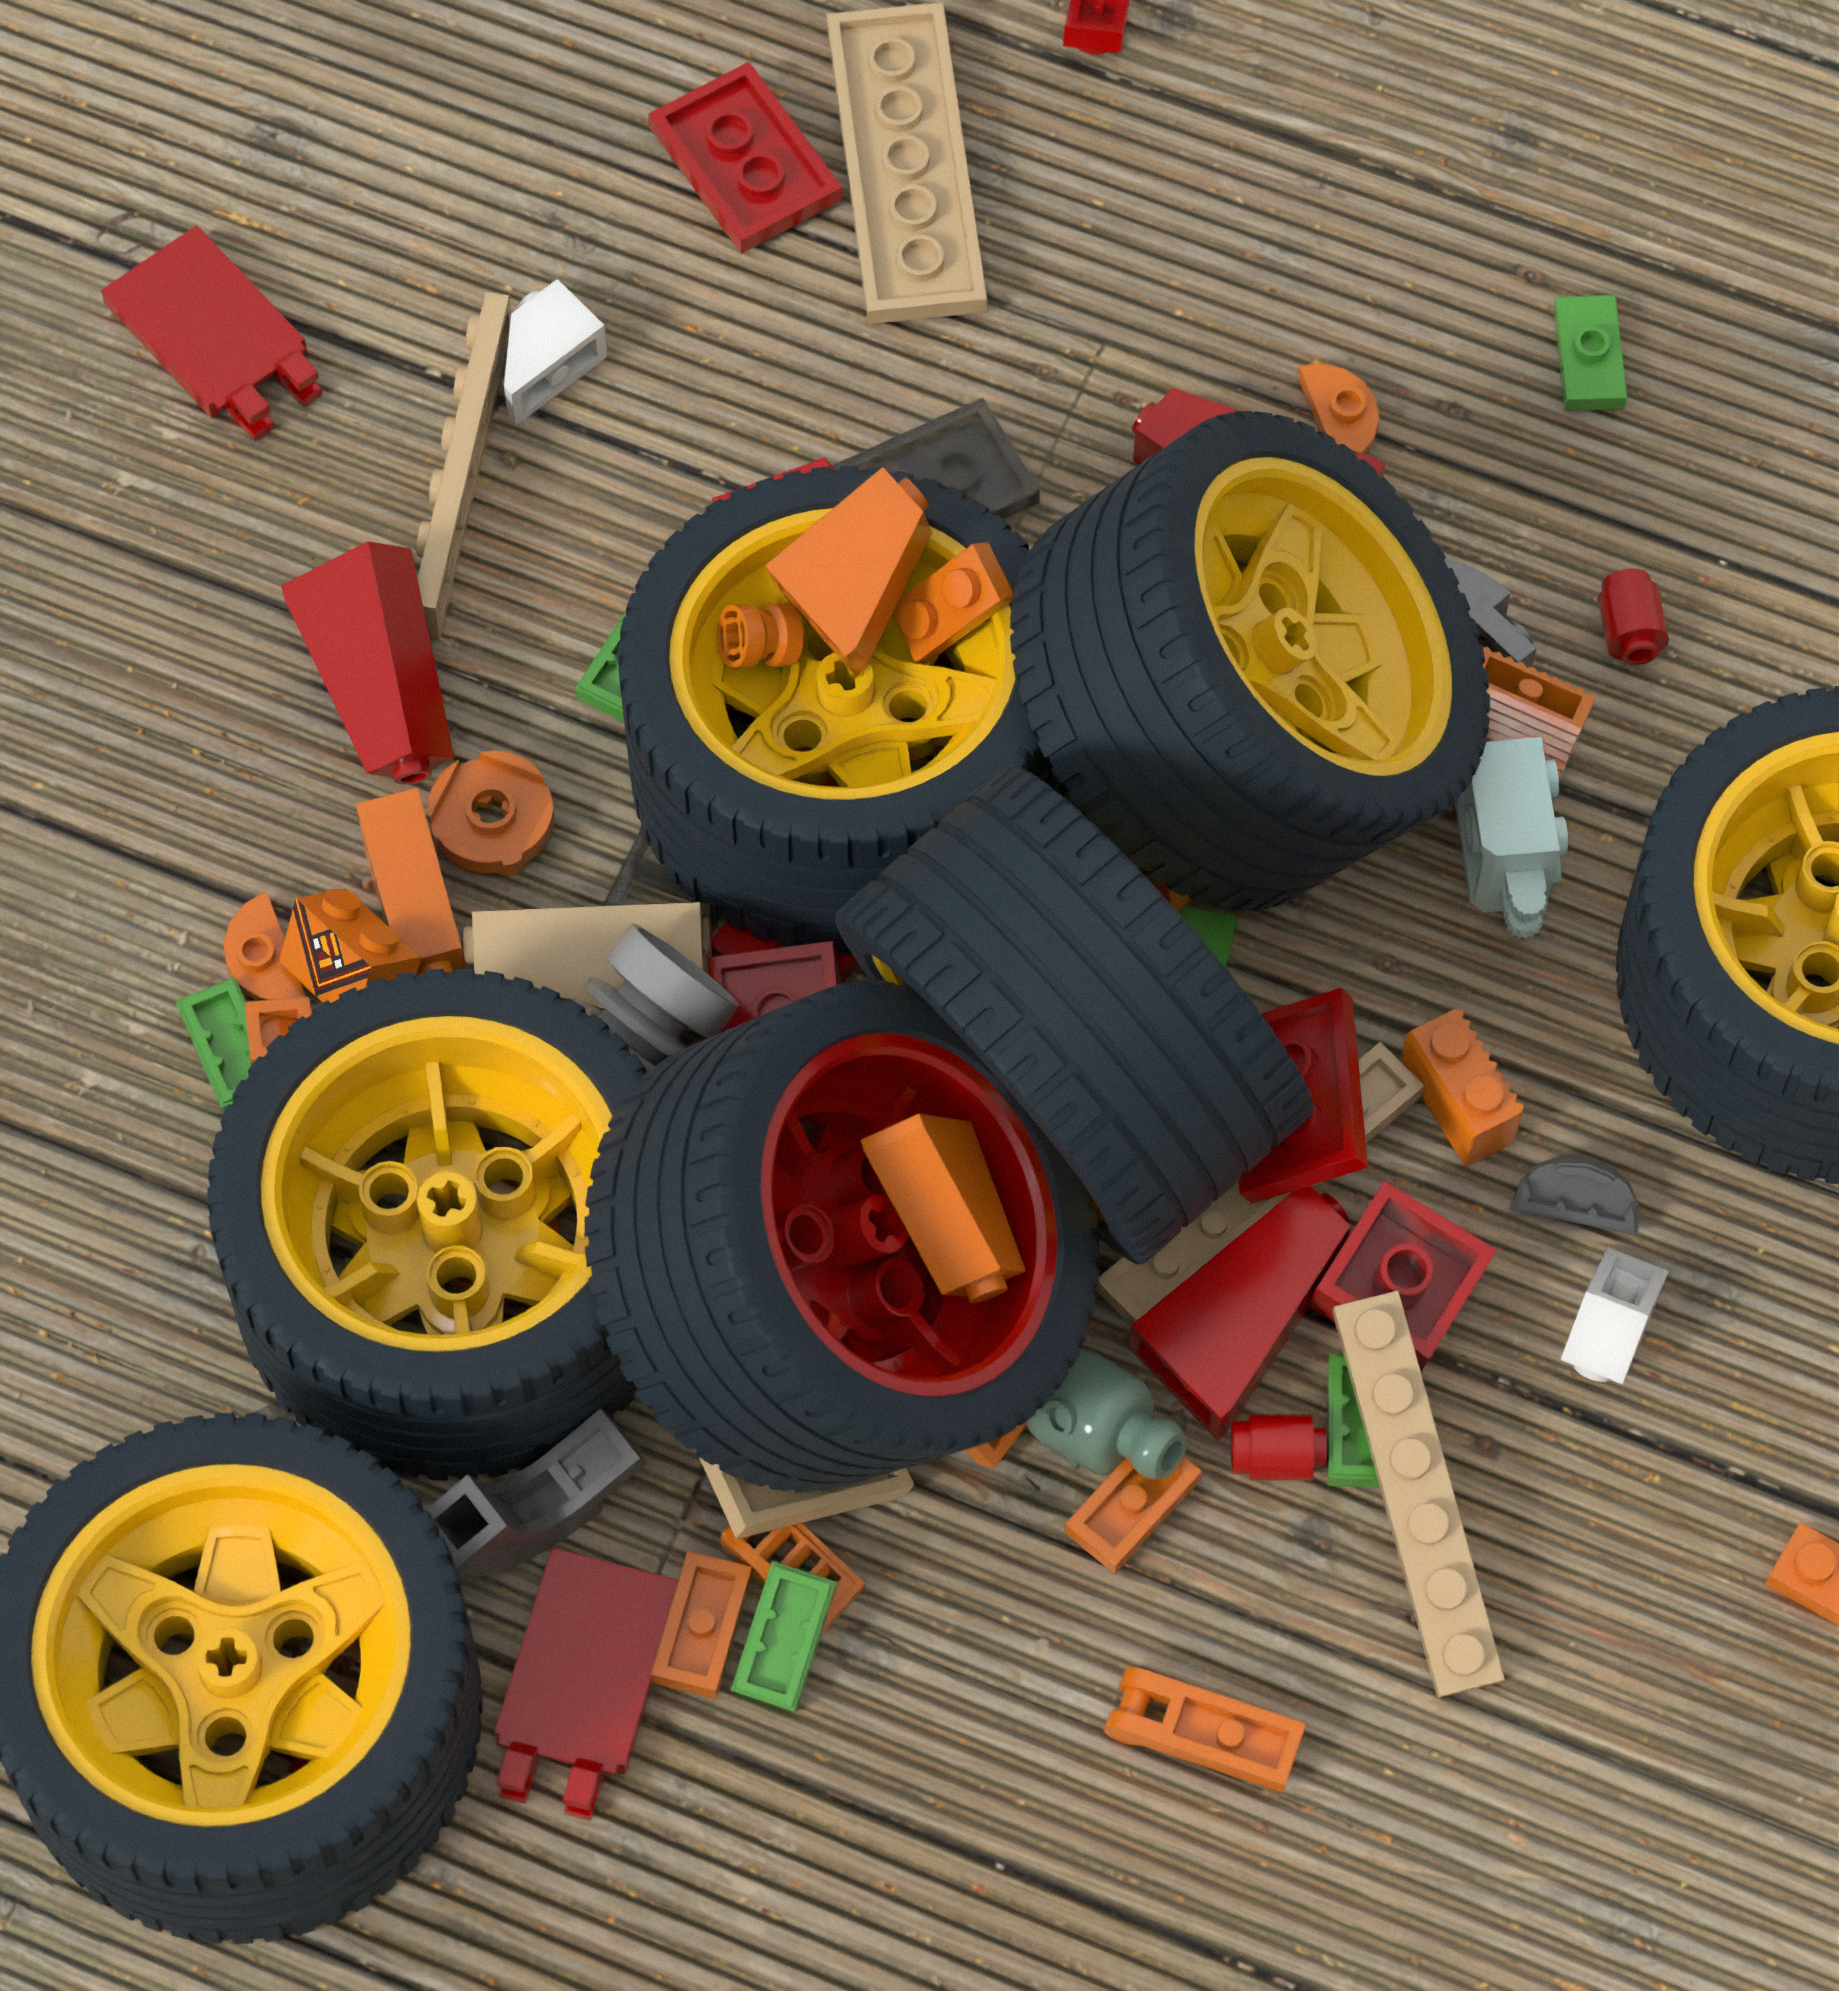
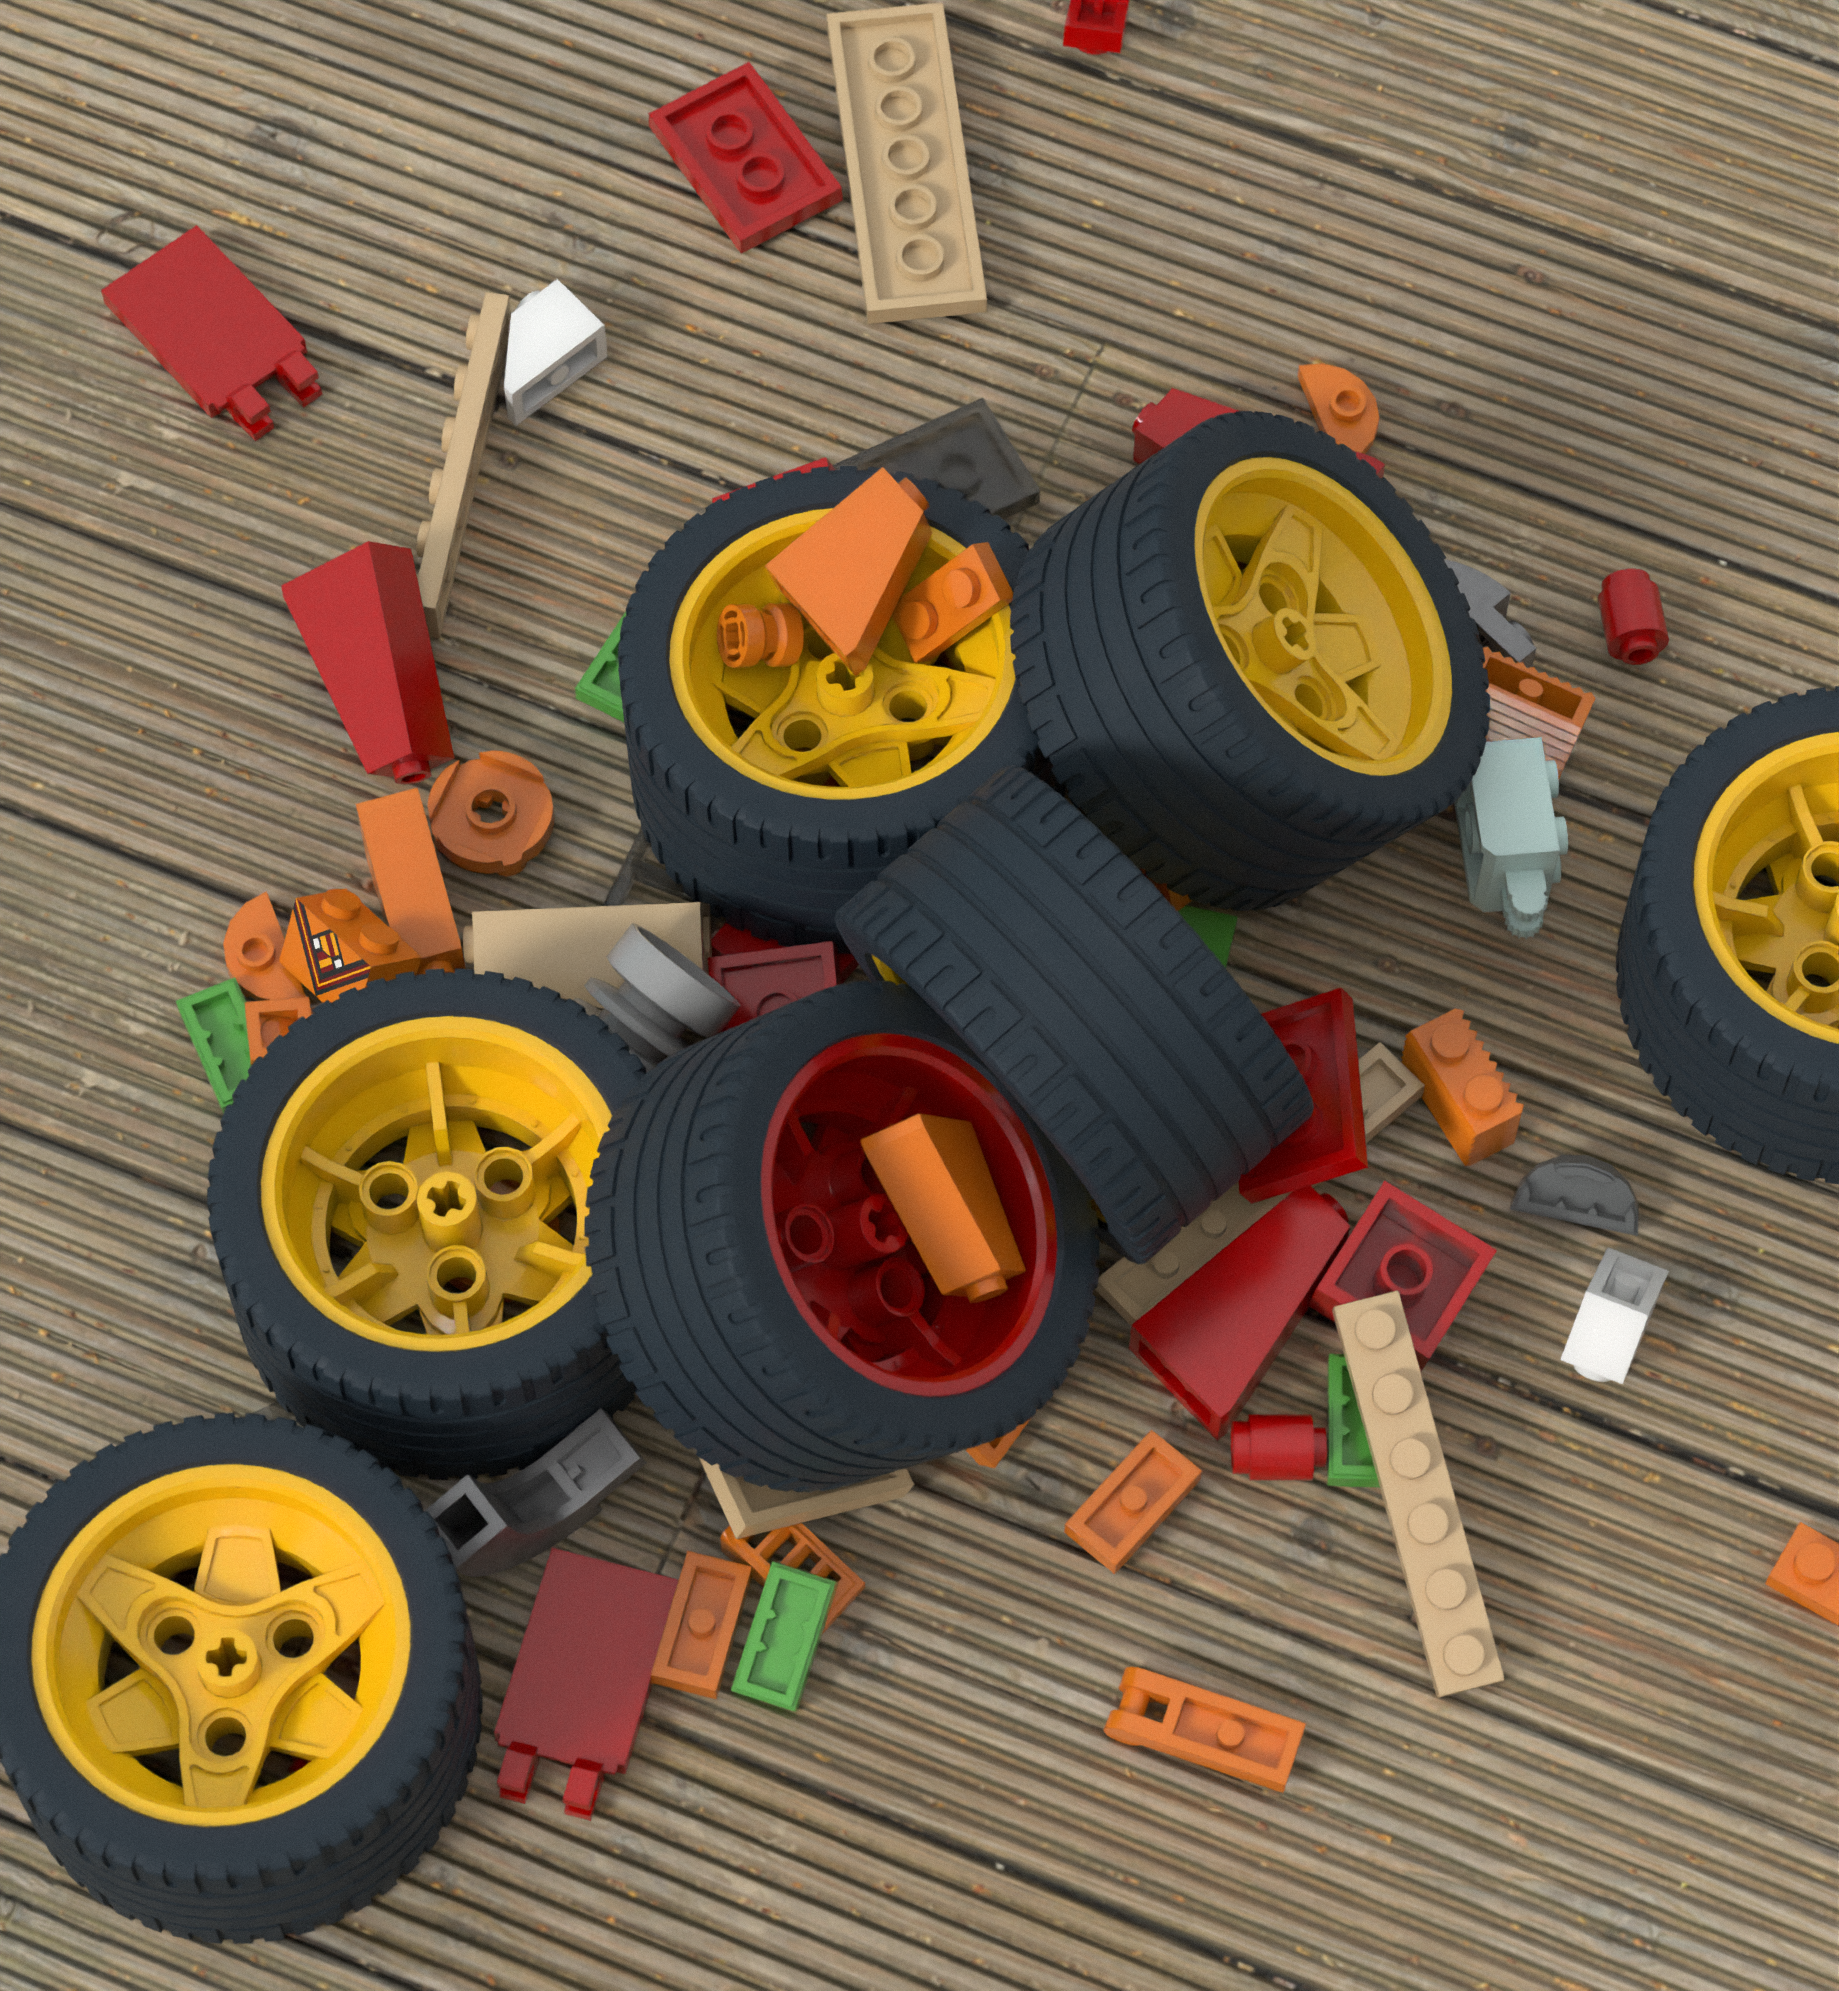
(1106, 1417): sand green piece -> none
(1590, 353): bright green plate -> none

